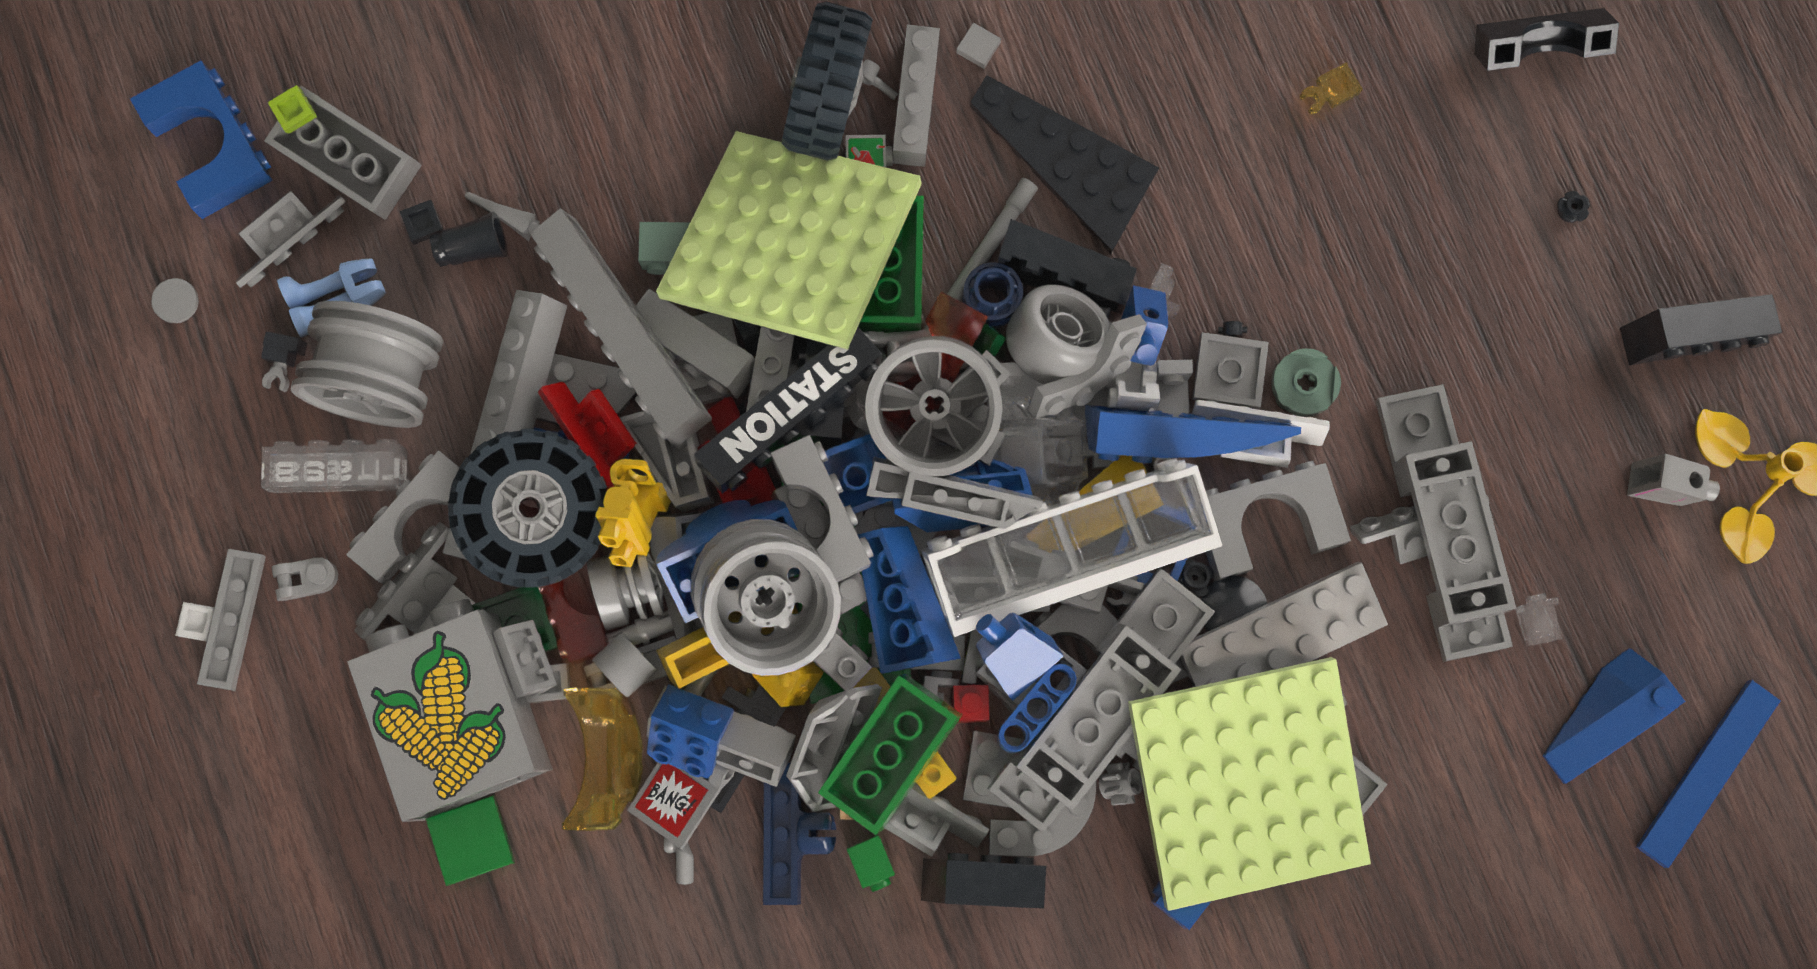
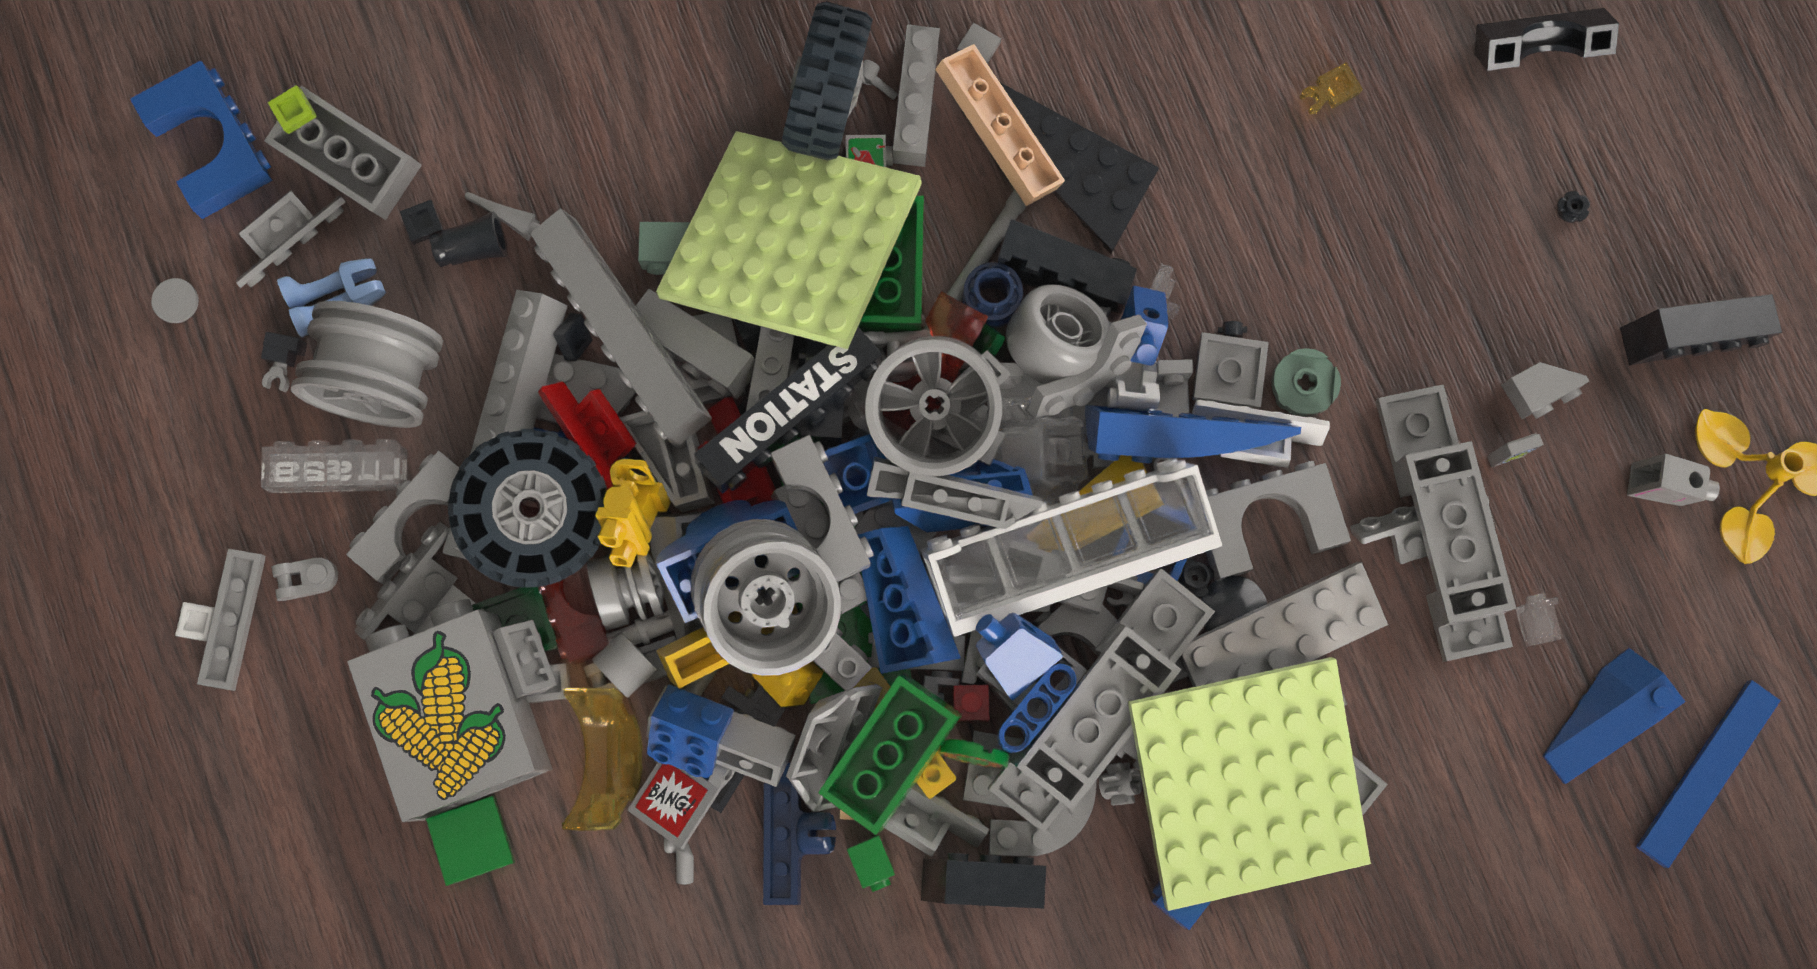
(573, 337): none -> black tile
(974, 754): none -> green tile
(1000, 125): none -> light nougat piece
(1515, 449): none -> light grey tile
(1541, 386): none -> light grey slope

